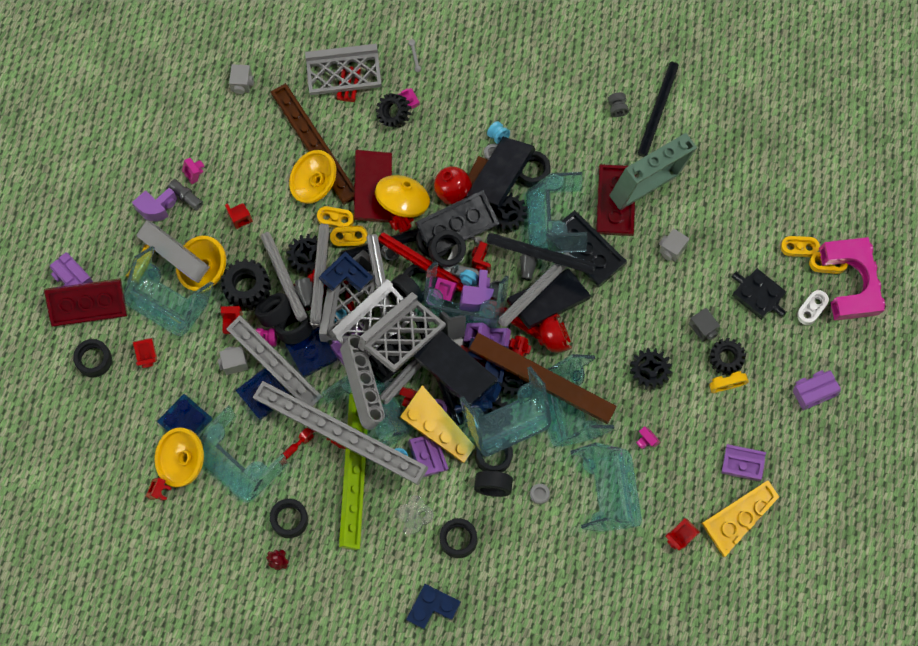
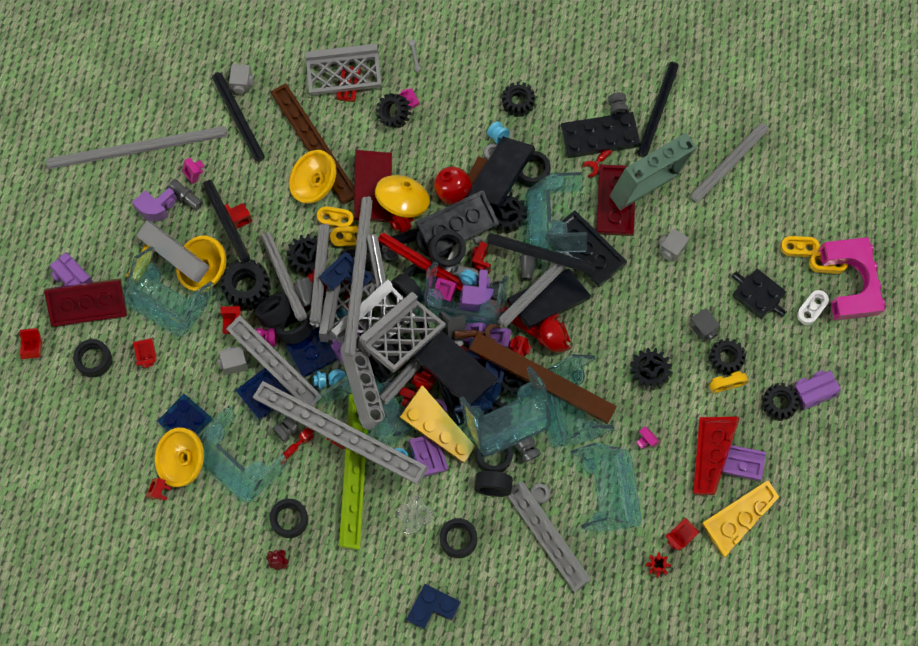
(30, 343): none -> red bracket
(136, 147): none -> light grey axle
(226, 221): none -> black axle
(238, 117): none -> black axle
(281, 429): none -> dark grey wheel
(319, 380): none -> medium azure plate
(335, 376): none -> medium azure plate
(358, 277): none -> light grey axle
(423, 378): none -> red gear
(472, 333): none -> reddish brown piece
(518, 108): none -> black tyre
(526, 445): none -> dark grey wheel
(549, 537): none -> light grey plate
(594, 165): none -> red piece
(600, 134): none -> black plate
(657, 571): none -> red gear
(713, 447): none -> red wing
(729, 162): none -> light grey axle
(781, 390): none -> black tyre

